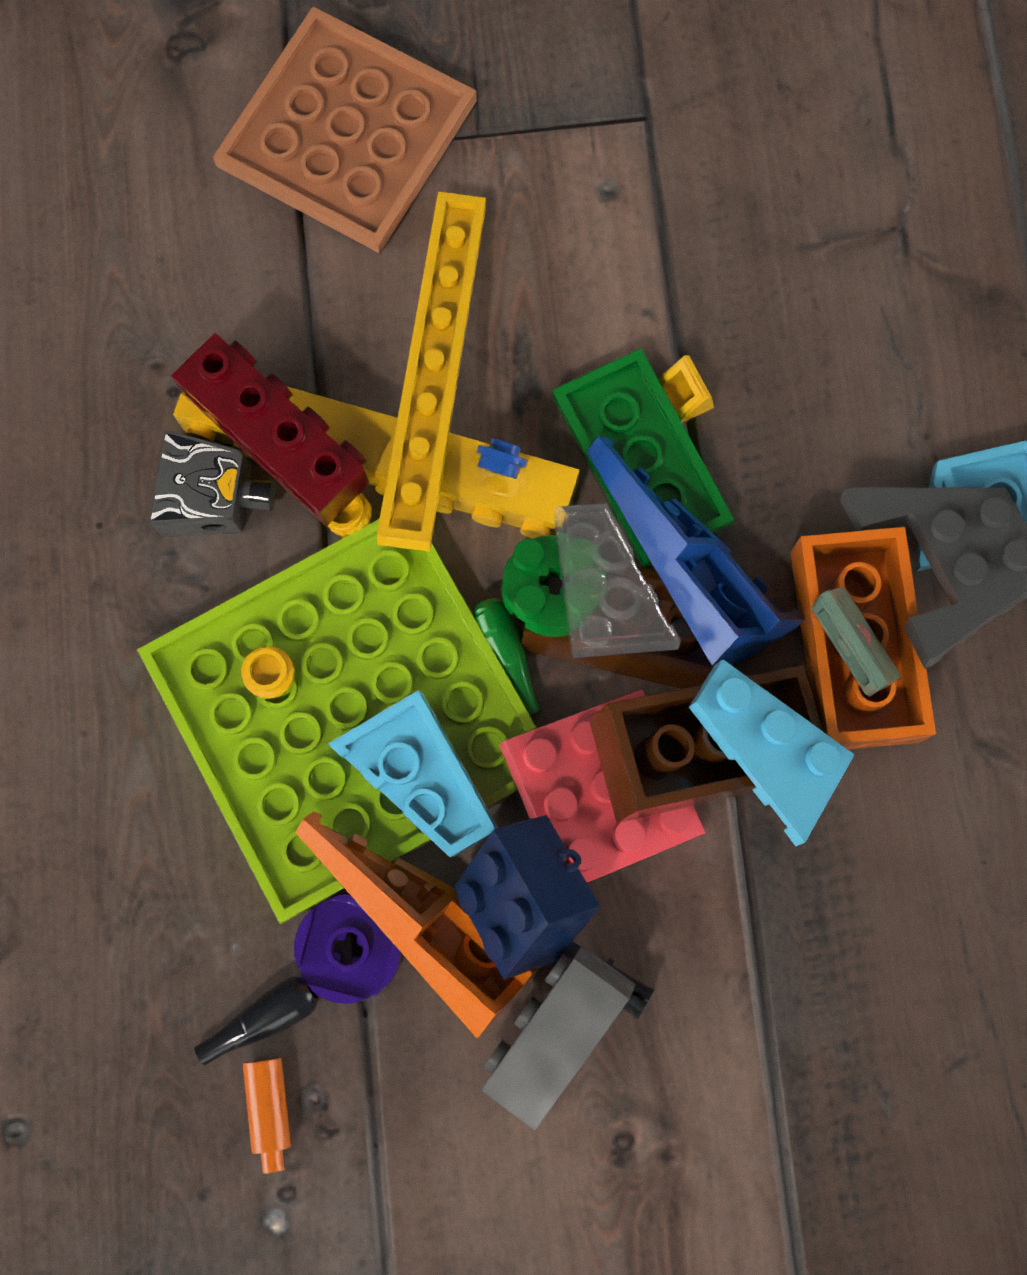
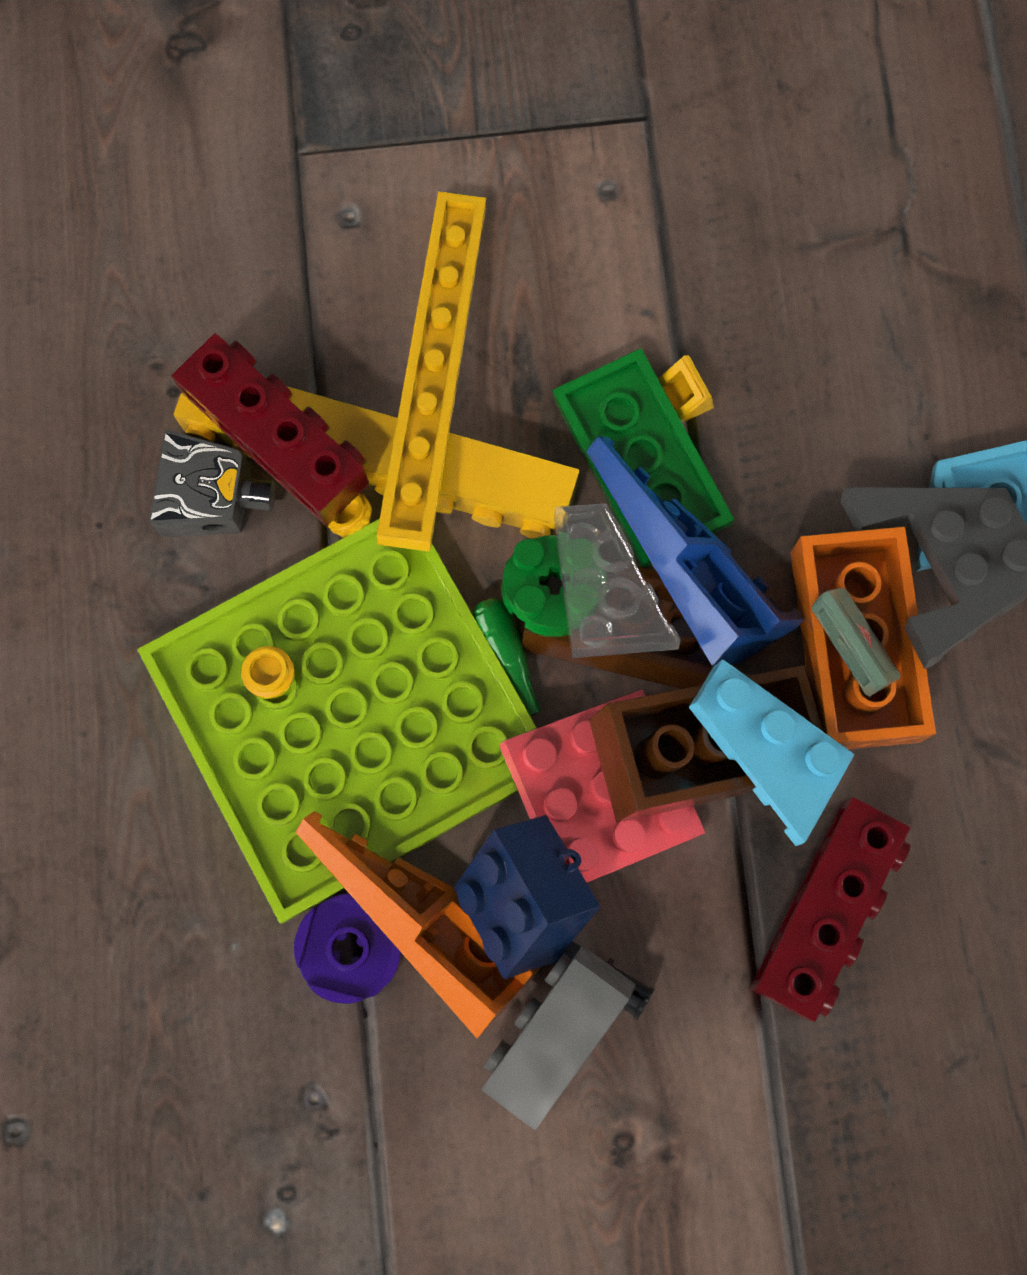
(267, 1111): orange cylinder -> none
(268, 1015): black piece -> none
(345, 129): nougat plate -> none
(420, 772): medium azure wing -> none
(501, 458): blue plate -> none
(831, 909): none -> dark red brick

